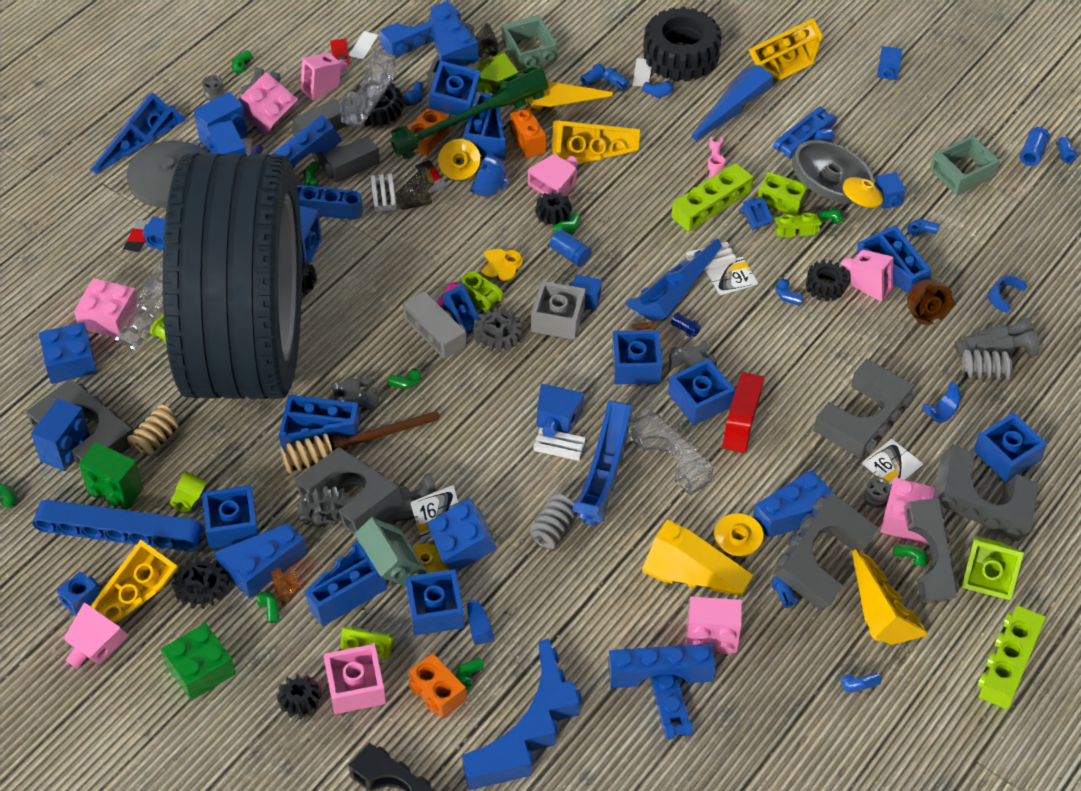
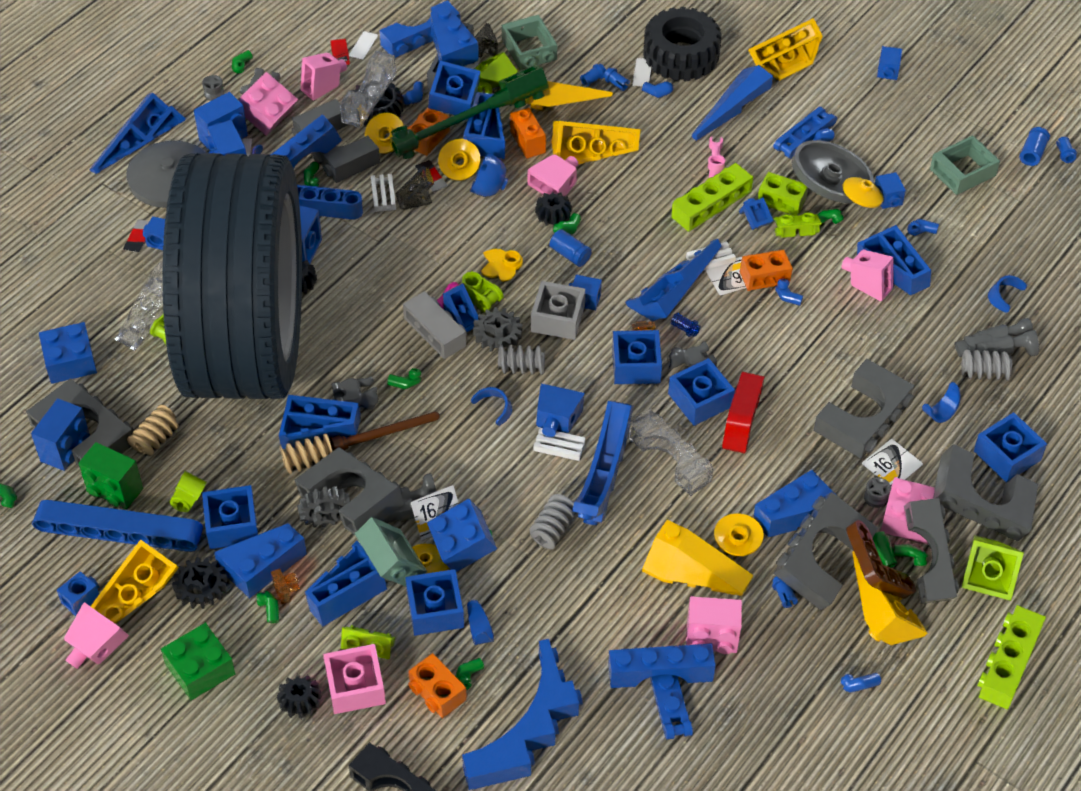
(105, 307): bright pink brick -> none
(379, 127): none -> yellow dish
(492, 391): none -> blue helmet
(521, 359): none -> light grey piece
(765, 269): none -> orange brick
(829, 271): black tyre -> none
(874, 571): none -> reddish brown beam
(884, 549): none -> green cone
(929, 301): reddish brown cylinder -> none

